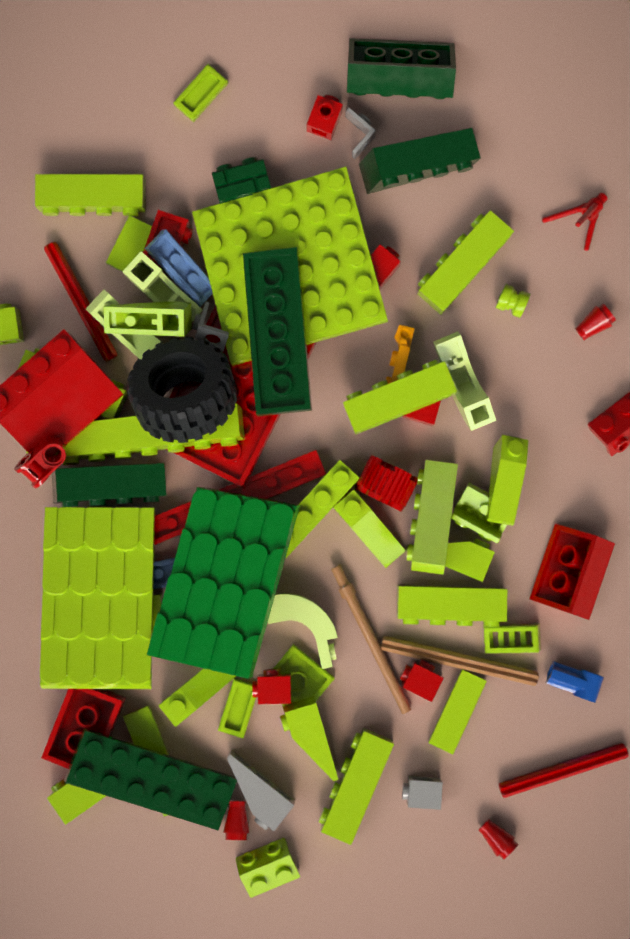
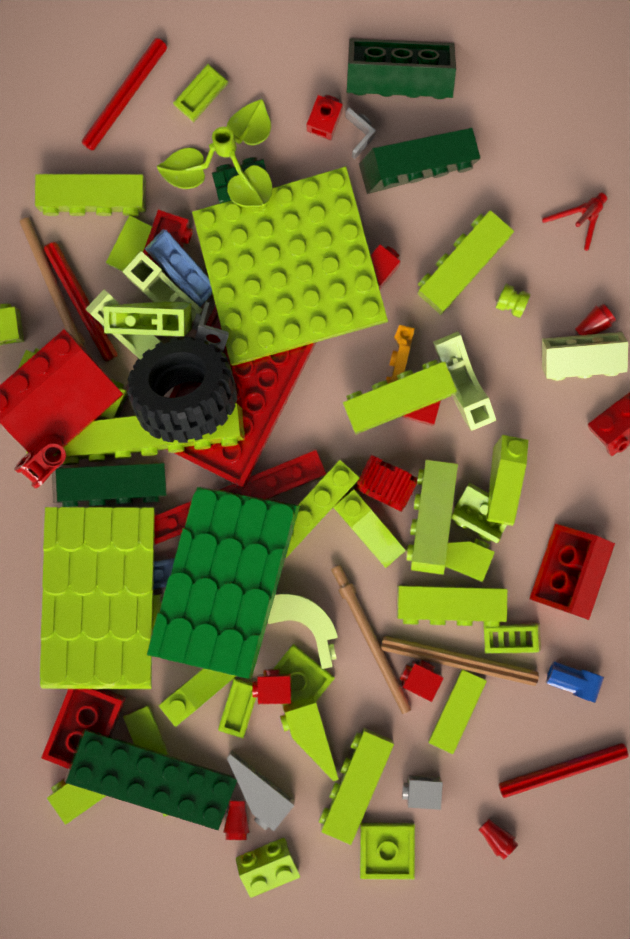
(50, 280): none -> medium nougat bar
(124, 94): none -> red axle
(248, 188): none -> lime plant
(277, 332): dark green plate -> none
(387, 851): none -> lime tile
(584, 355): none -> yellowish green brick

